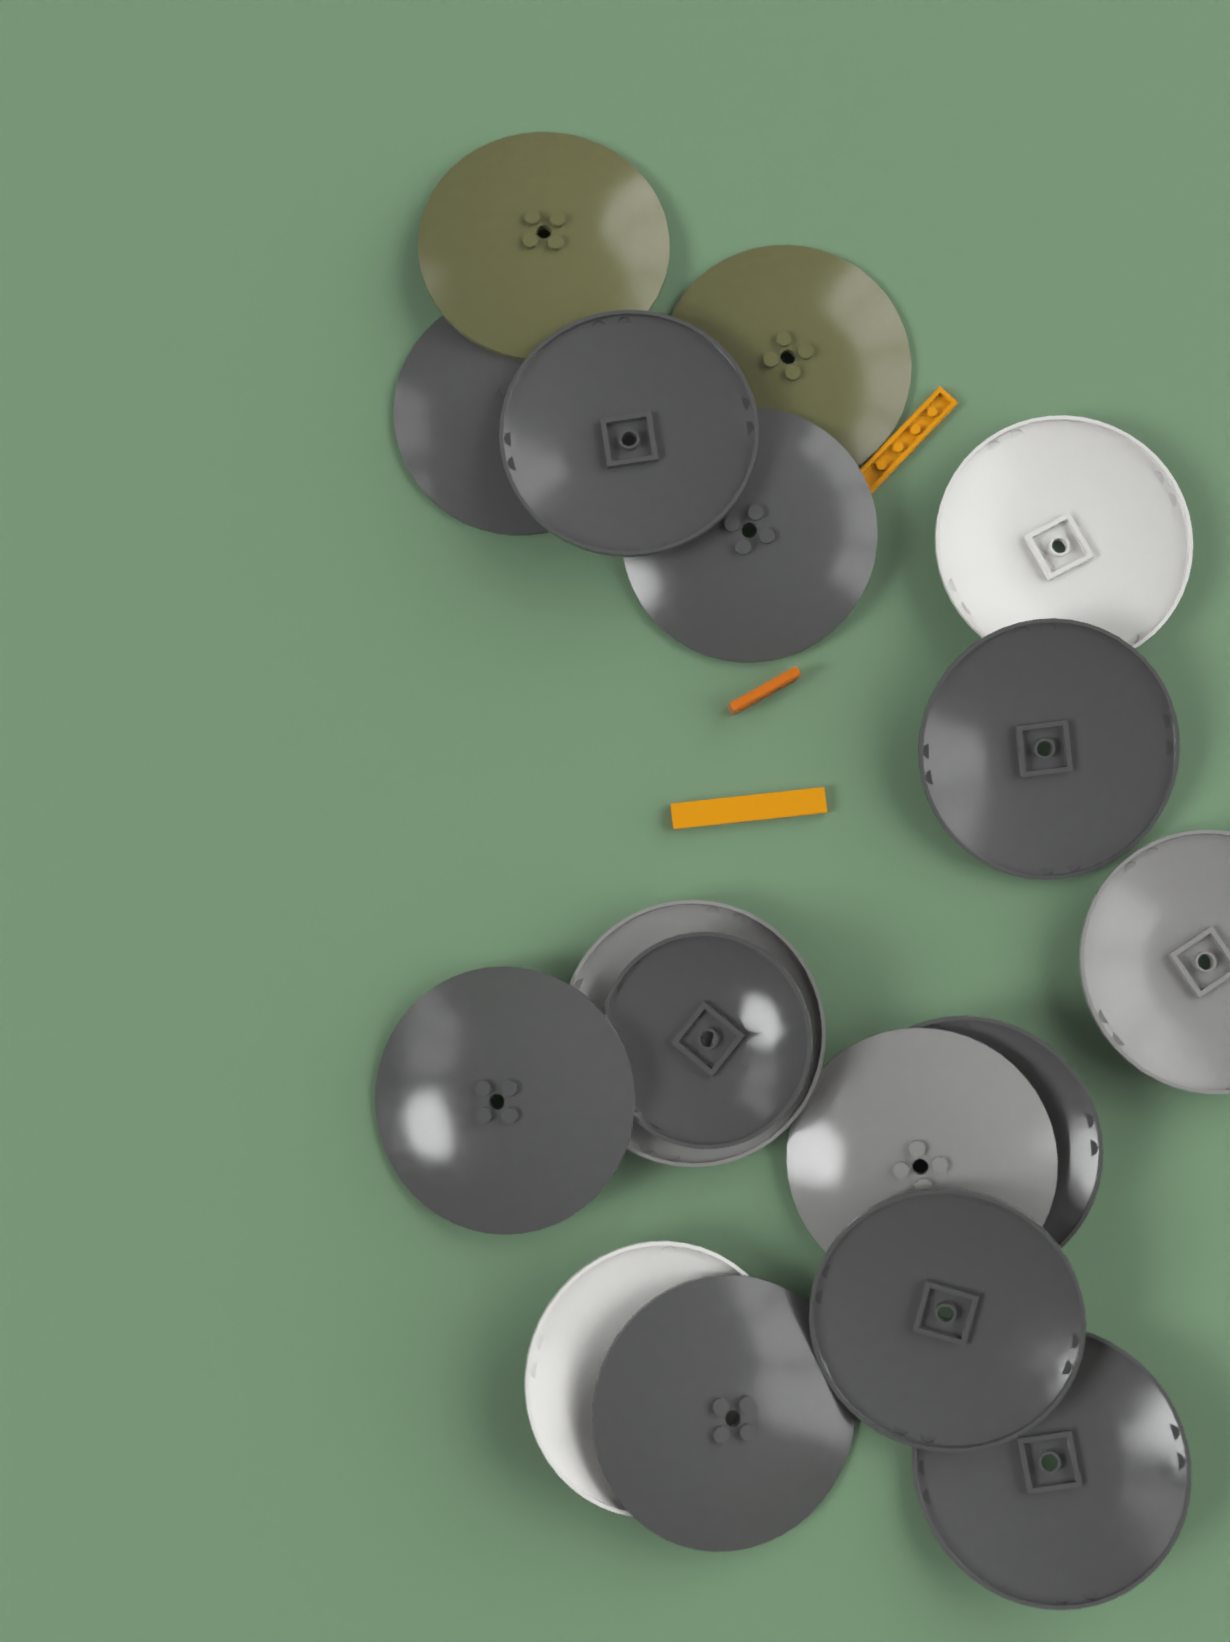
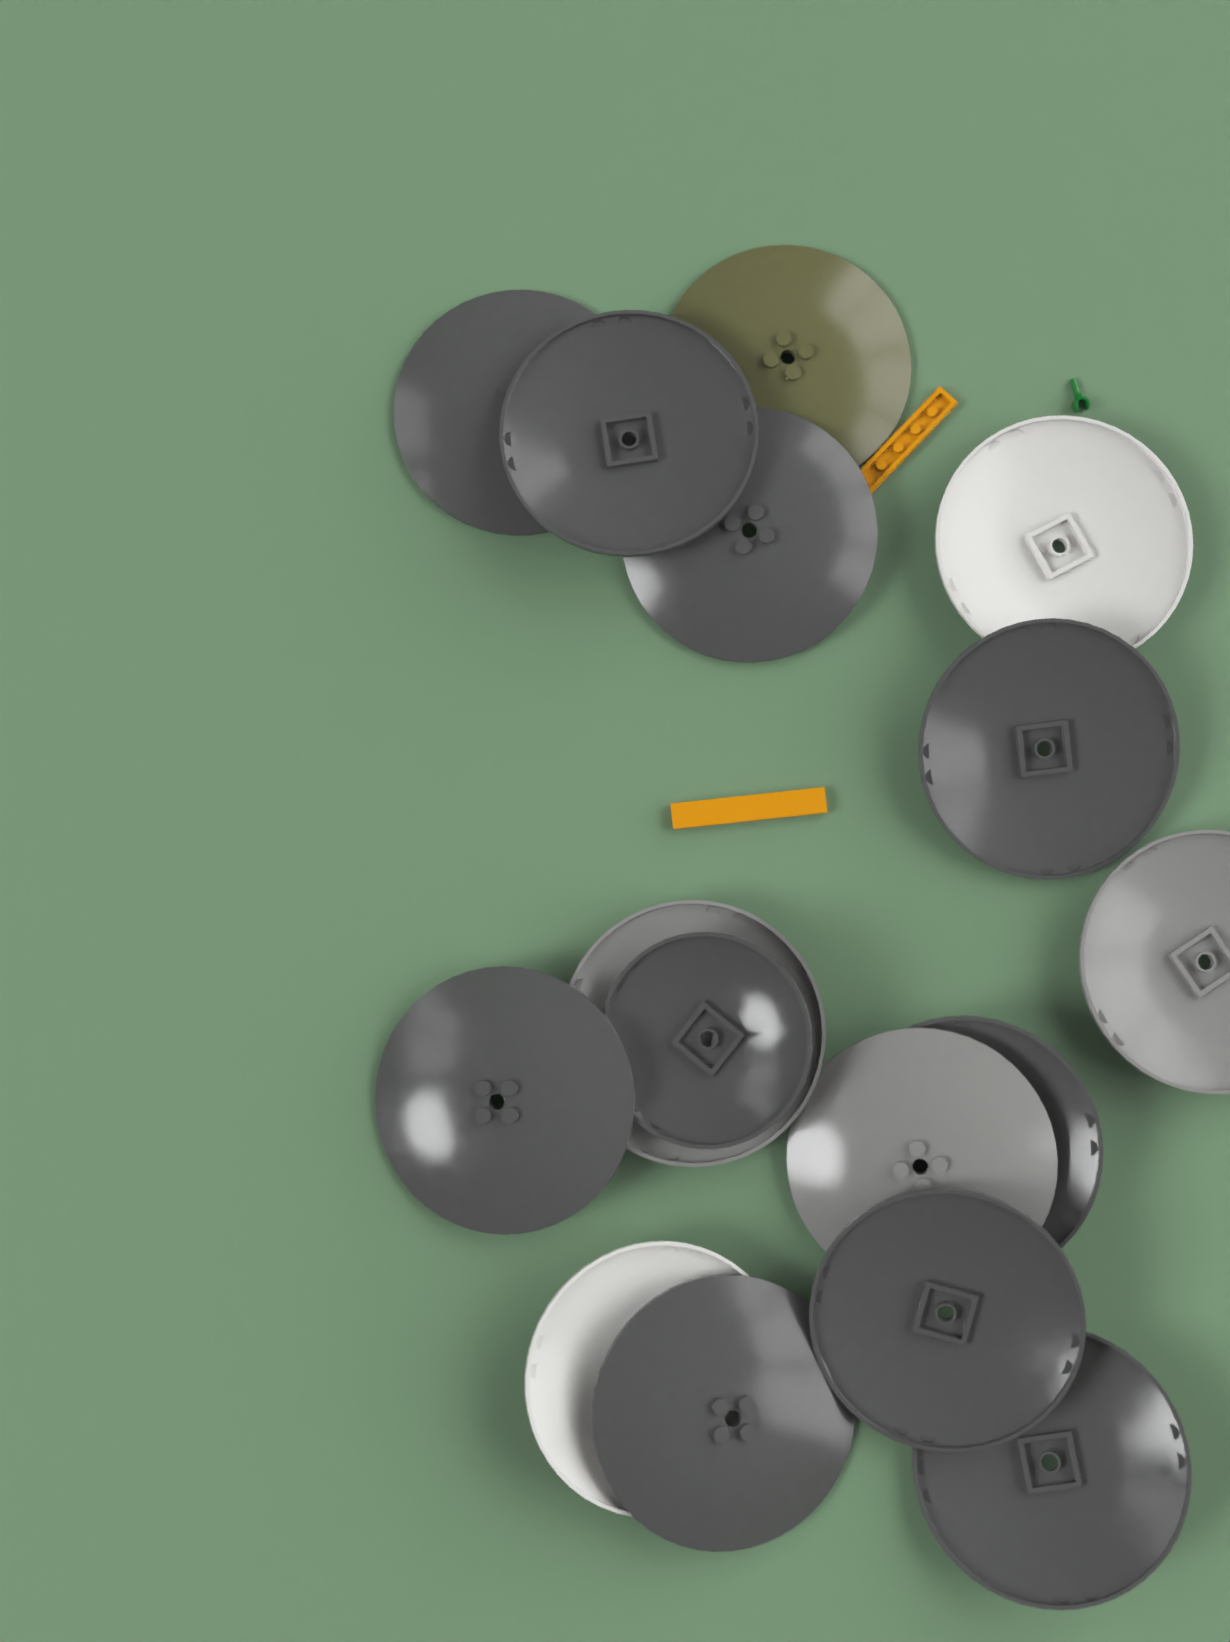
(518, 289): olive dish -> none
(764, 690): orange tile -> none
(1078, 397): none -> green hand

